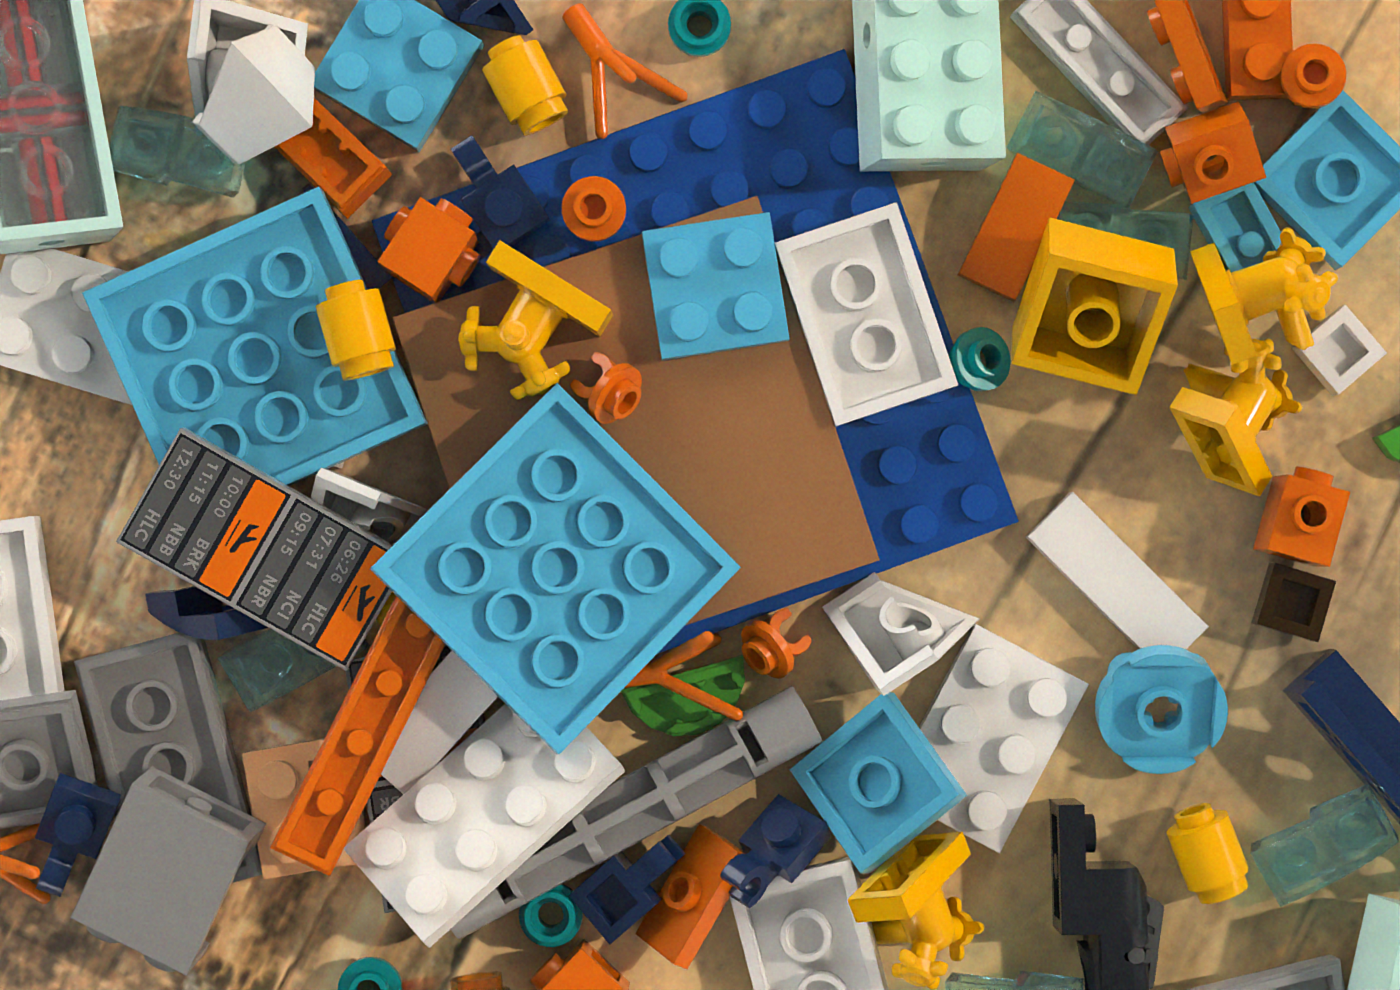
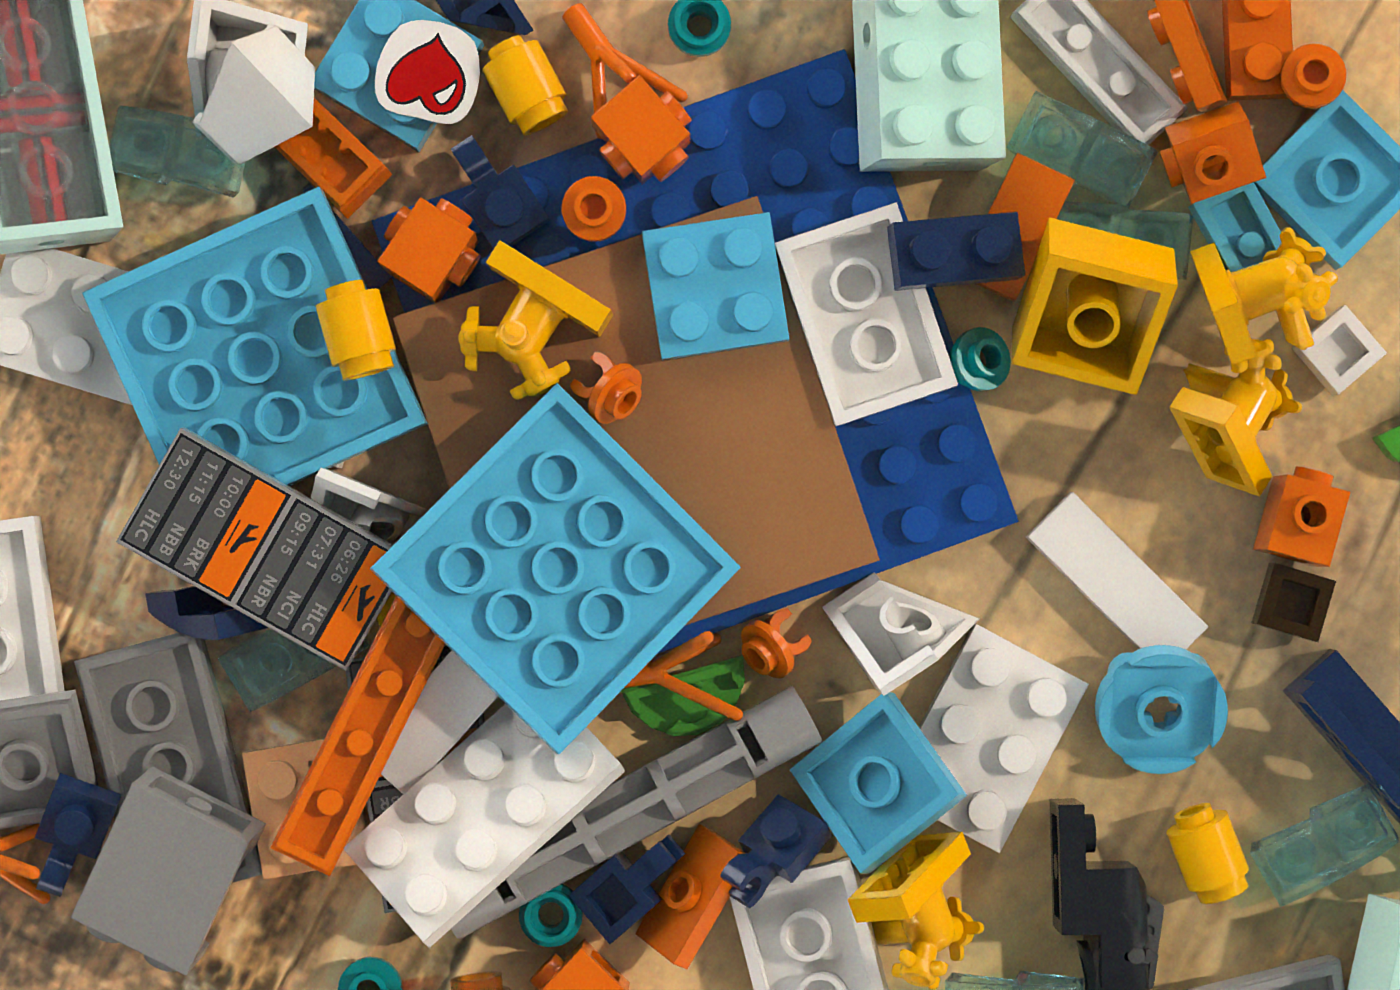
(428, 72): none -> sticker
(643, 132): none -> orange brick
(956, 251): none -> dark blue plate

